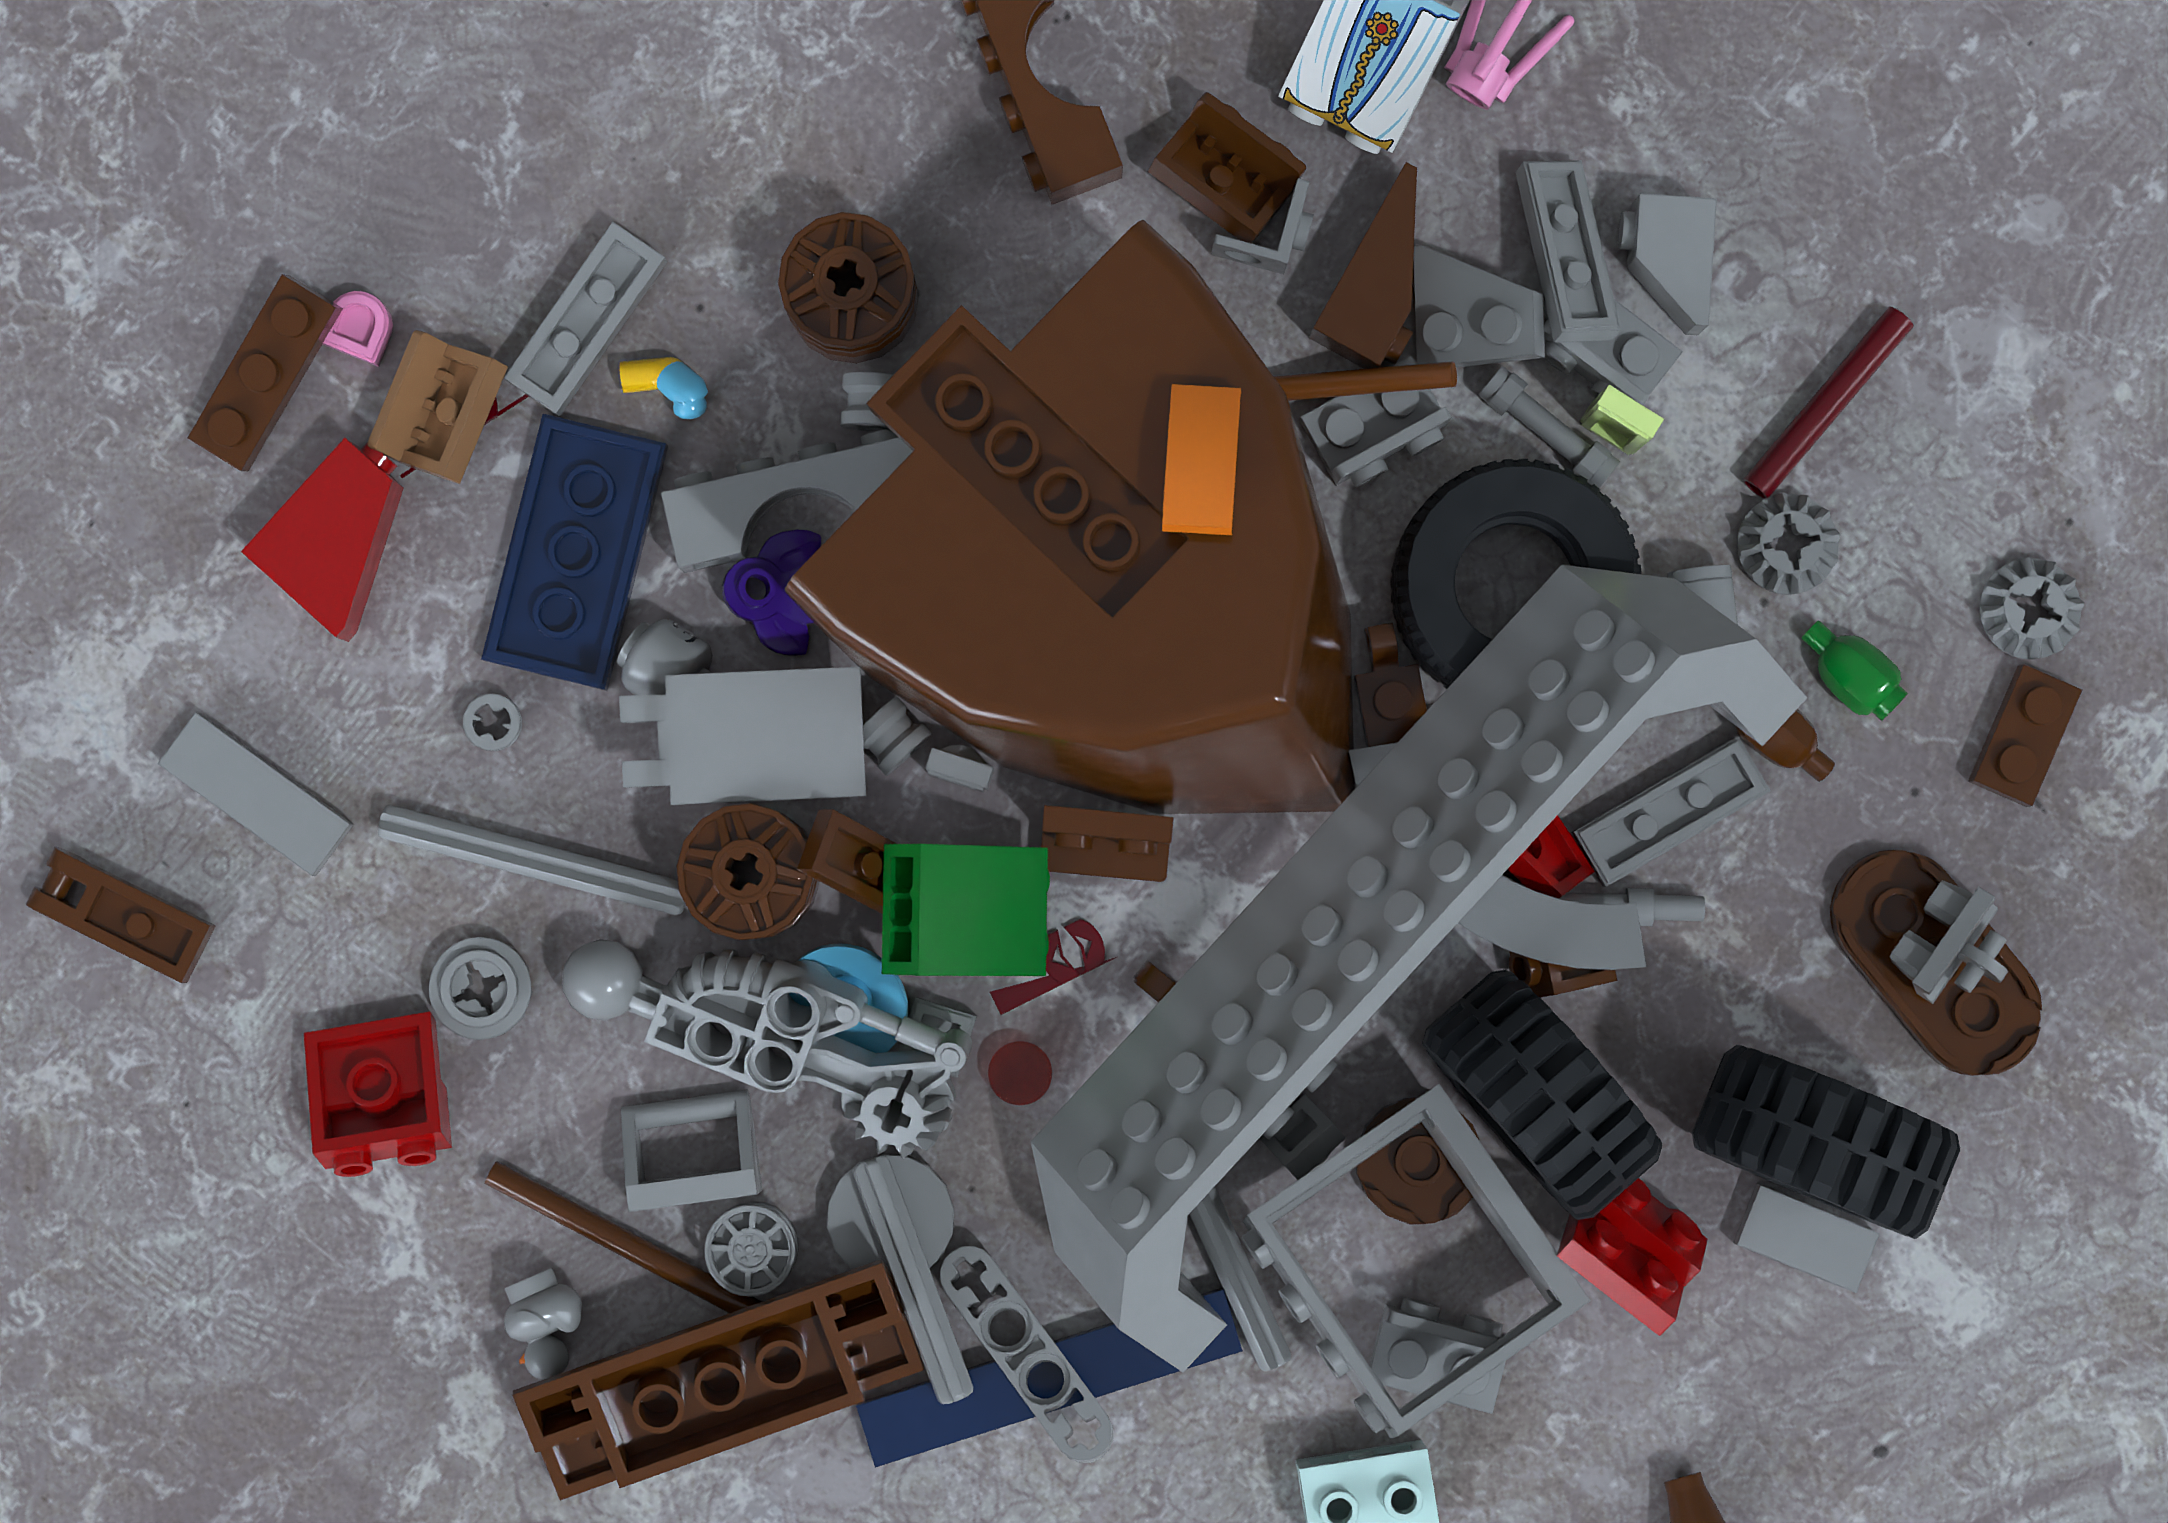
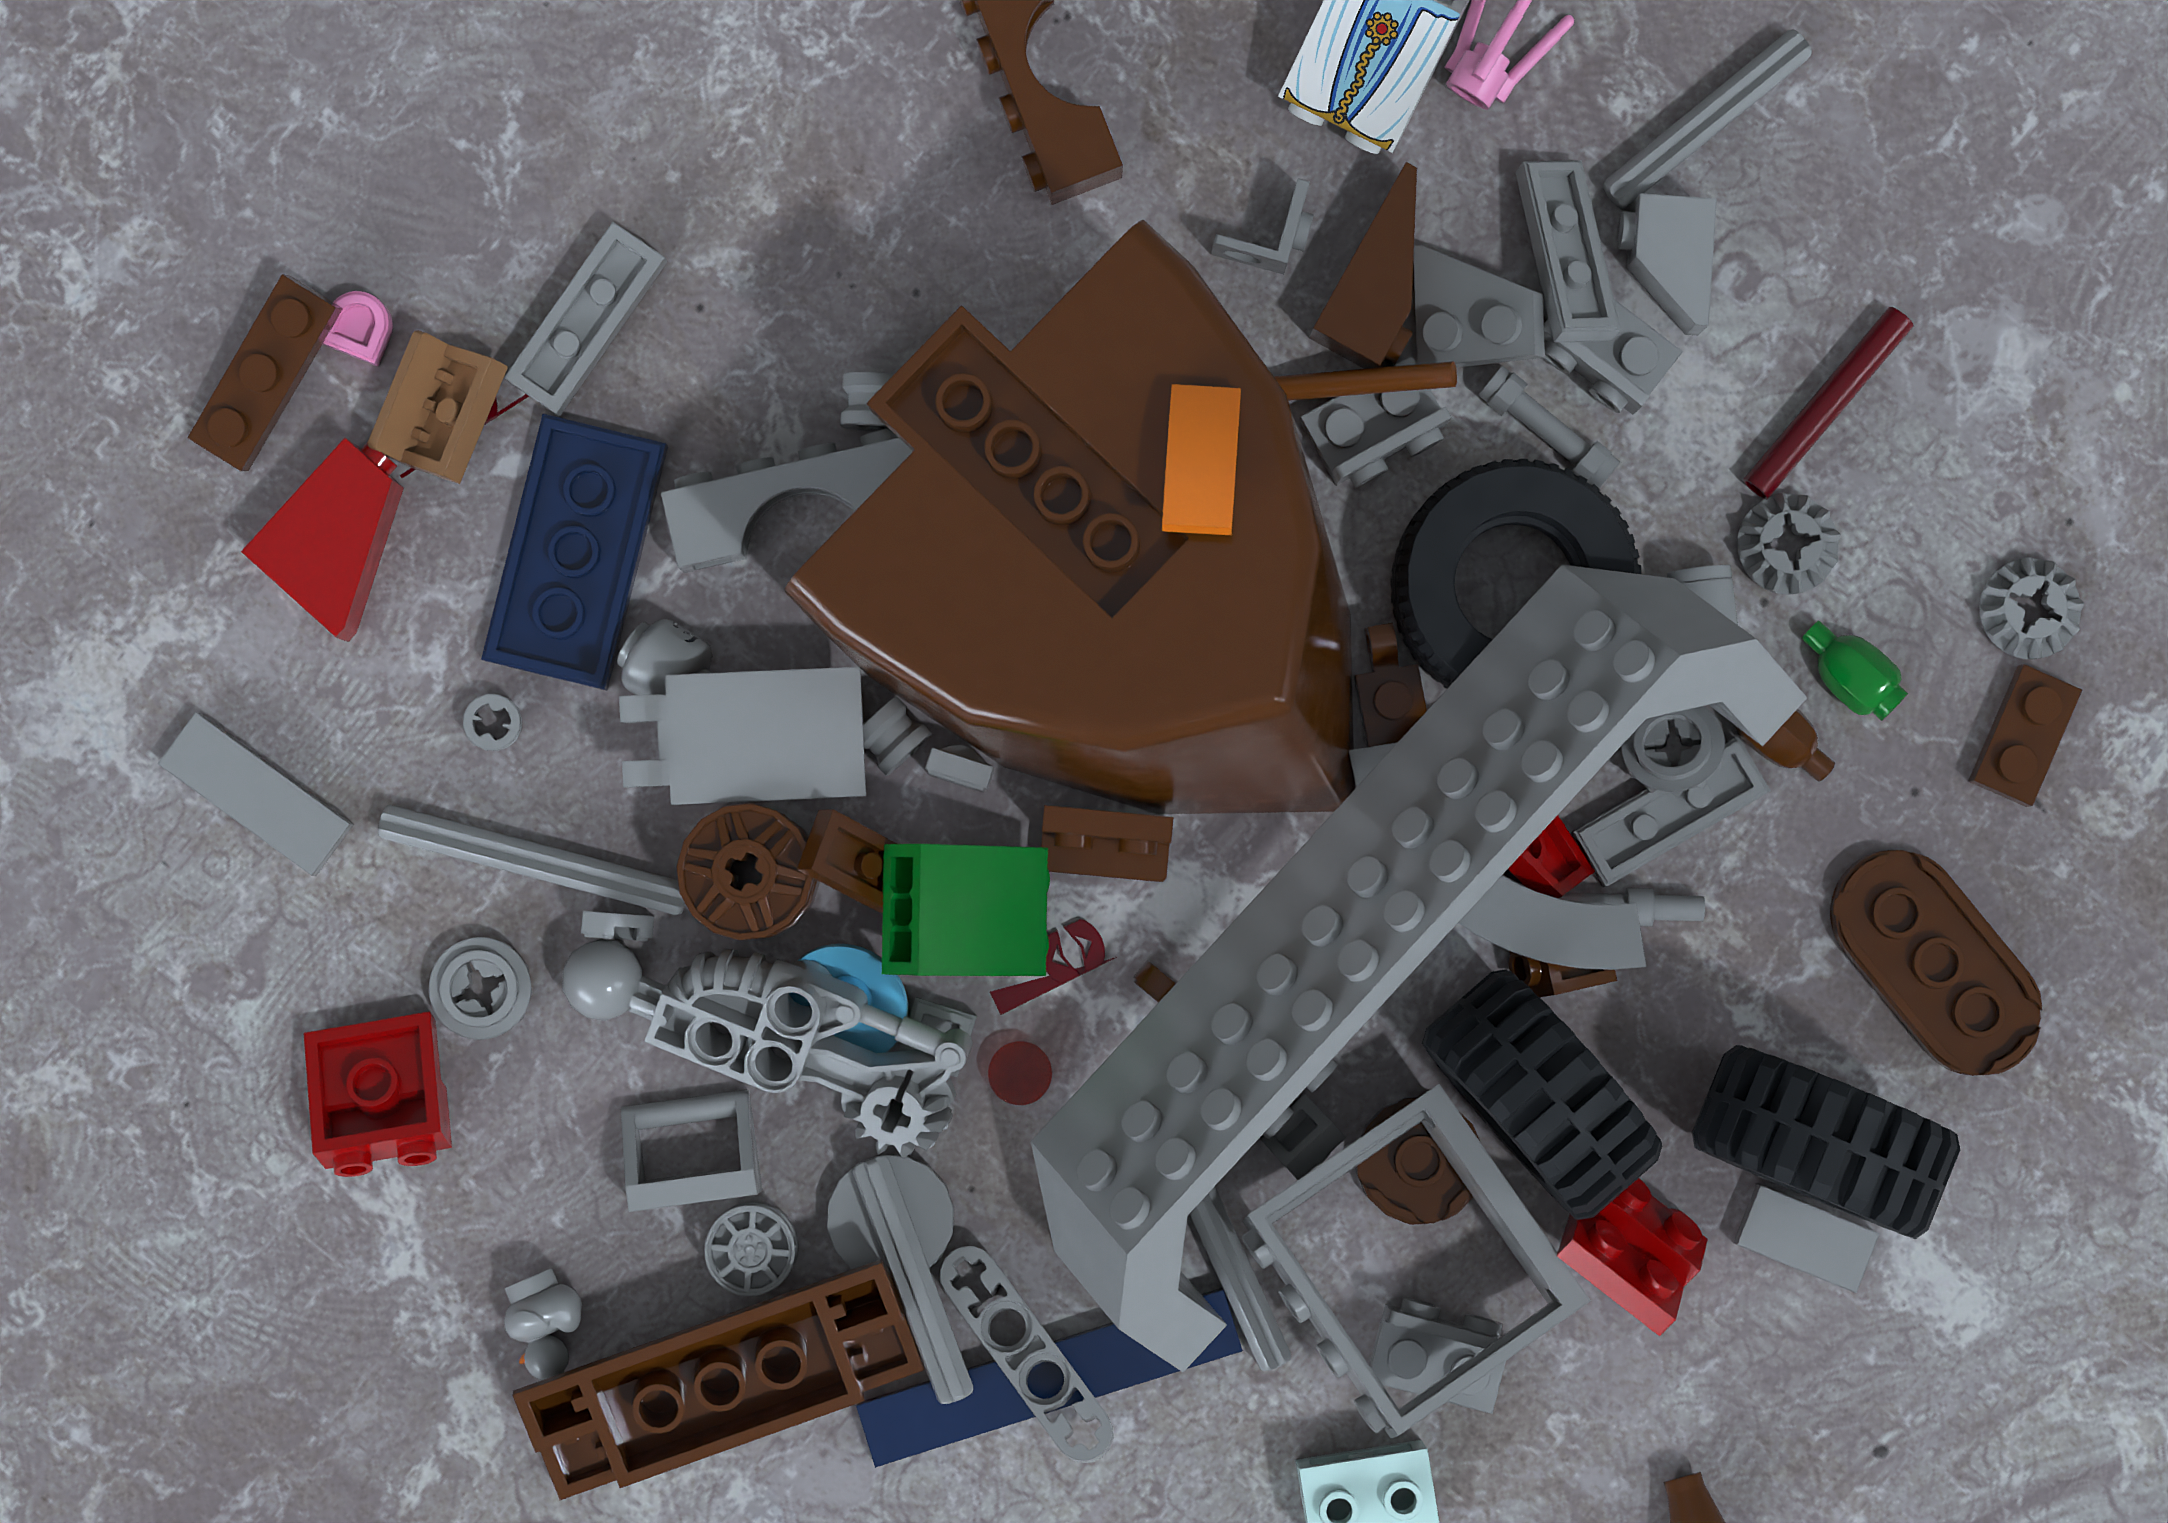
(122, 916): reddish brown plate -> none
(614, 1238): reddish brown piece -> none
(617, 926): none -> light grey tile
(671, 378): arm -> none
(776, 617): dark purple plate -> none
(866, 320): reddish brown wheel -> none
(1228, 168): reddish brown bracket -> none
(1620, 420): yellowish green tile -> none
(1695, 728): none -> light grey gear
(1707, 118): none -> light grey axle
(1966, 918): light grey hips -> none

